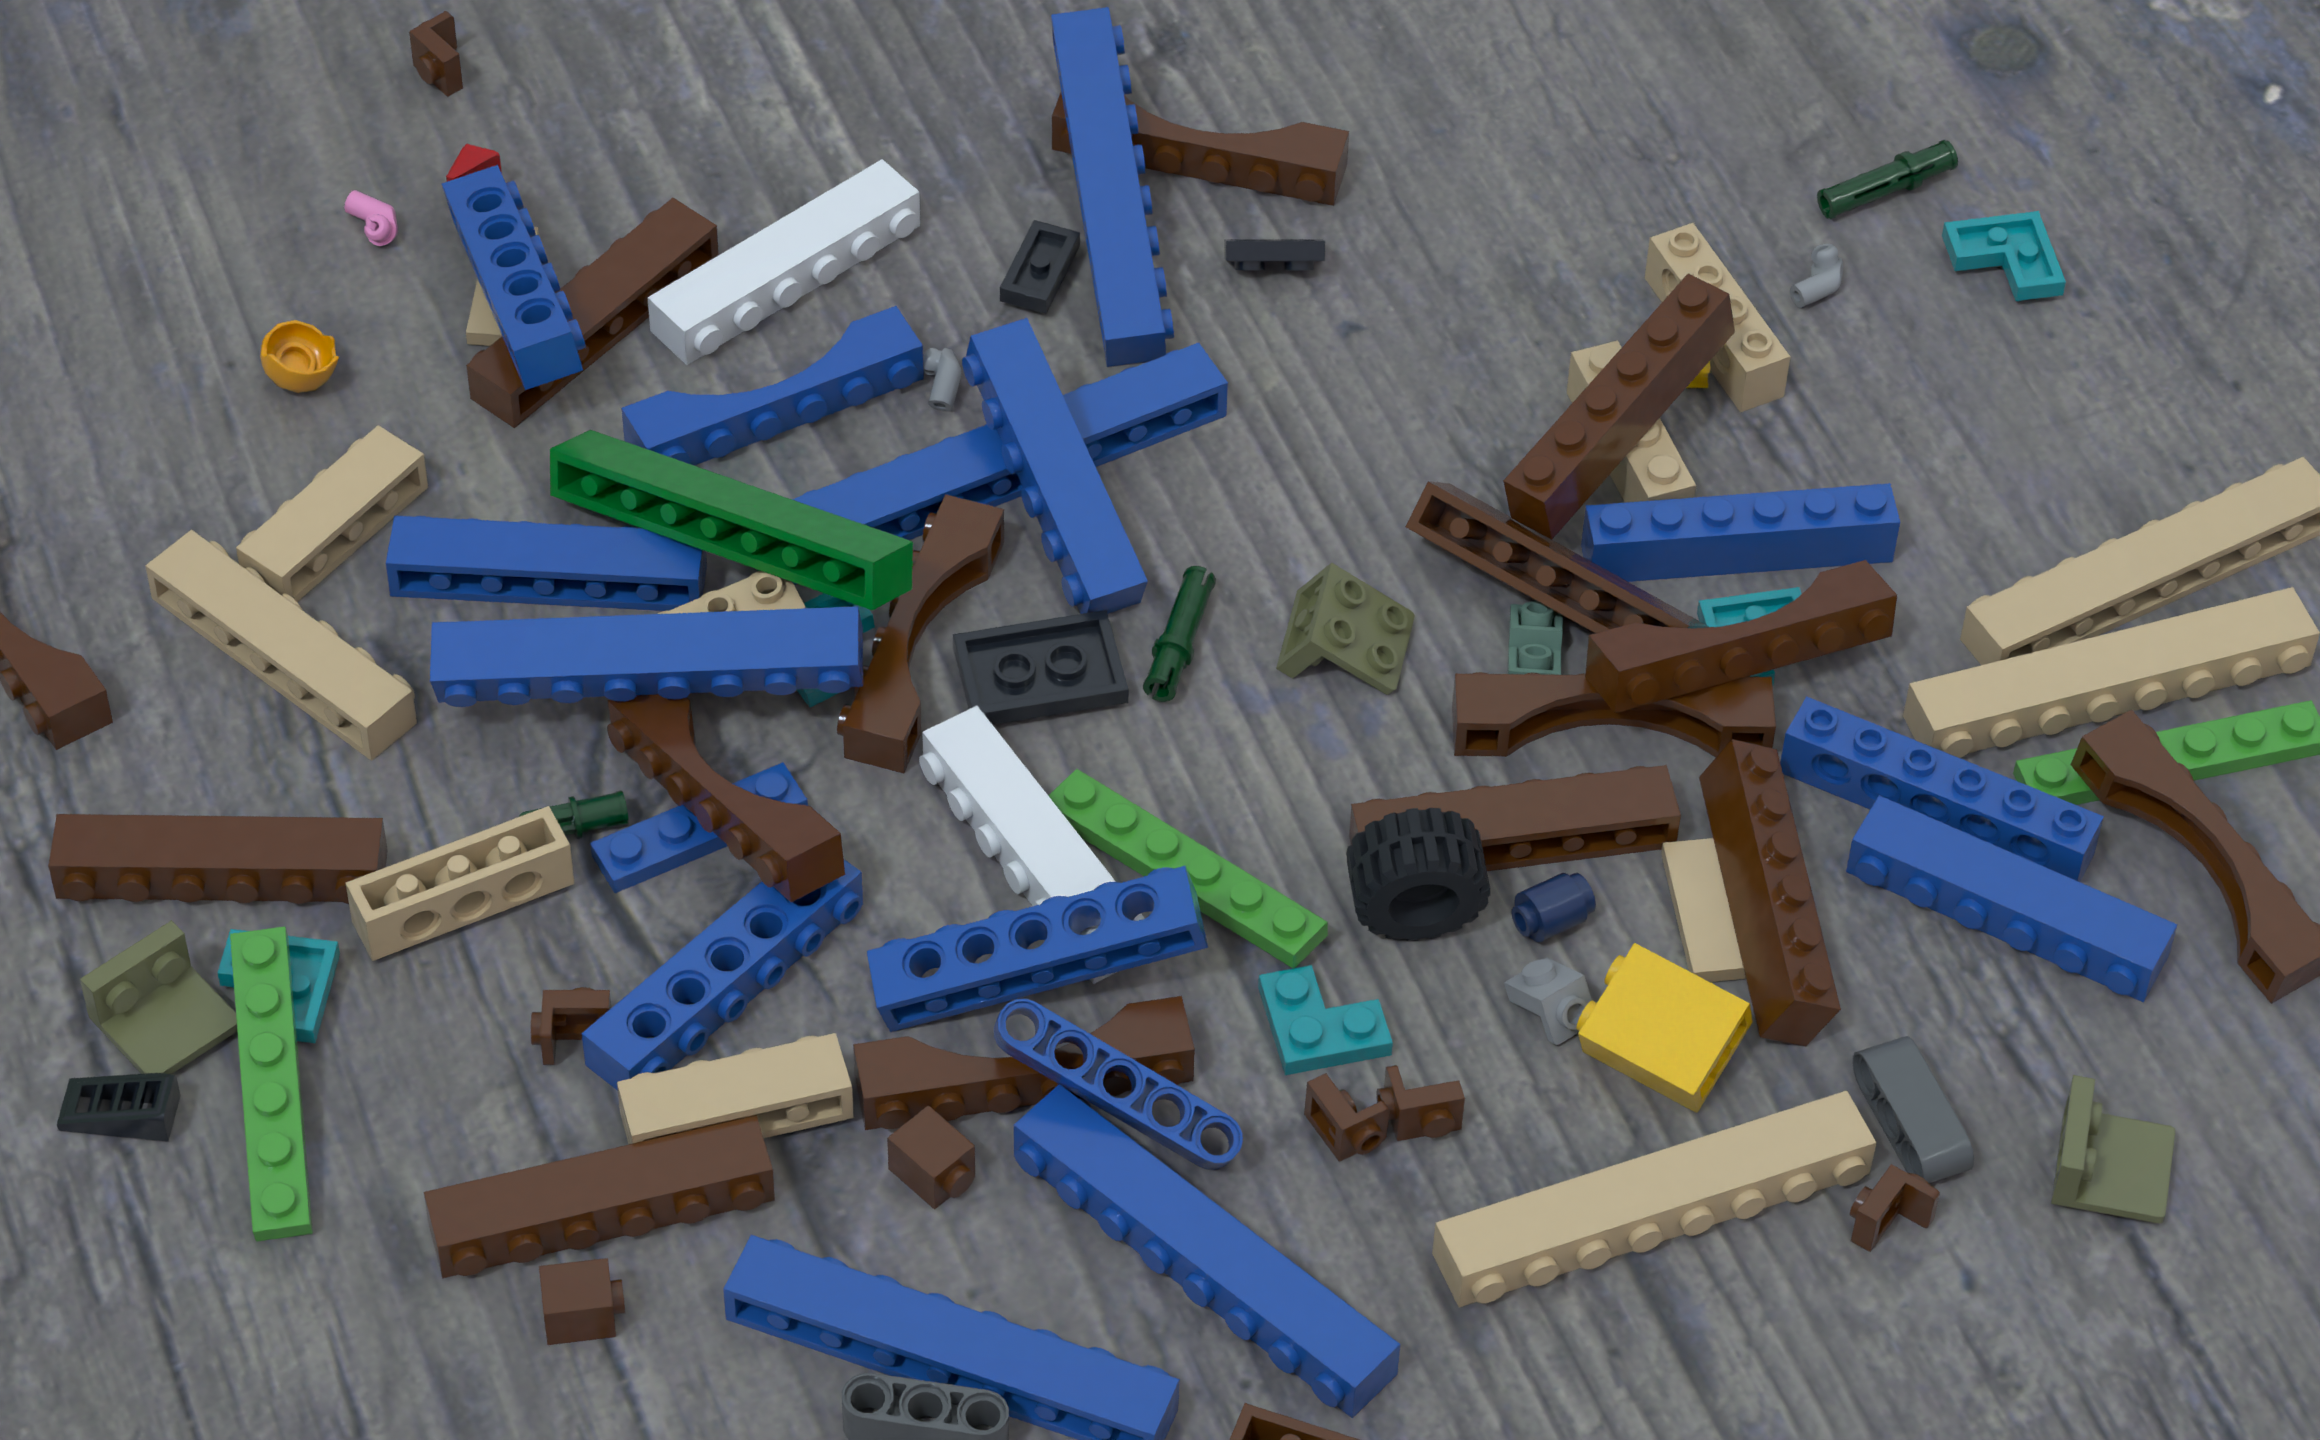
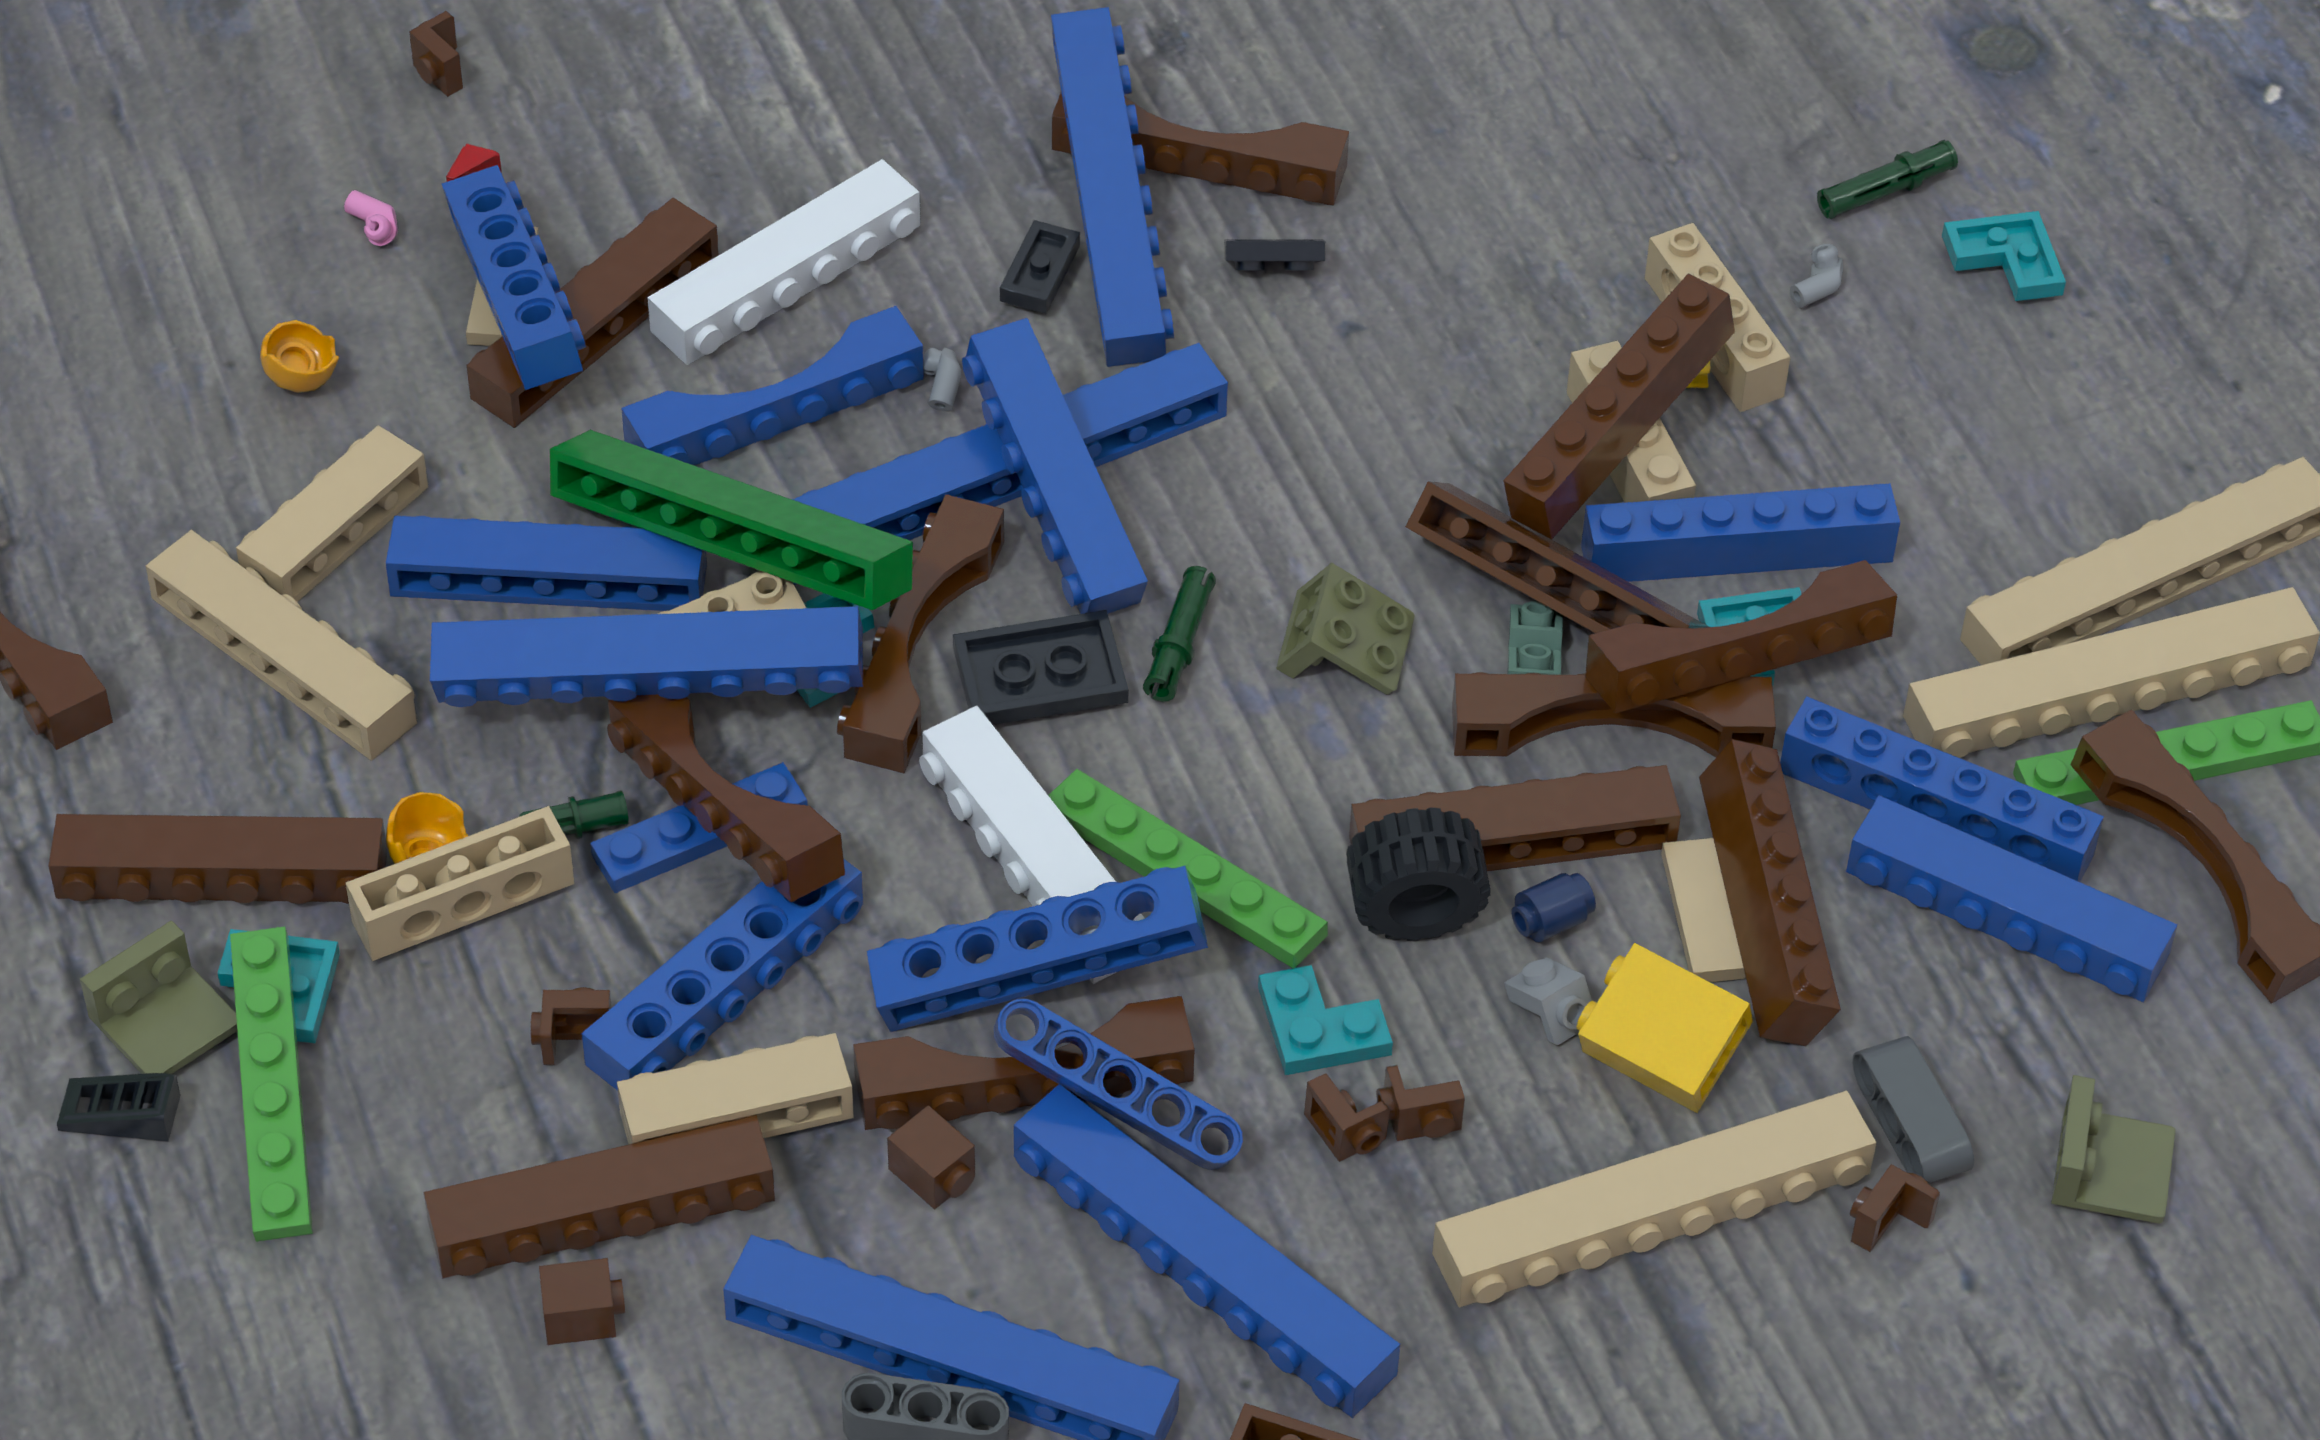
(423, 824): none -> light orange hair

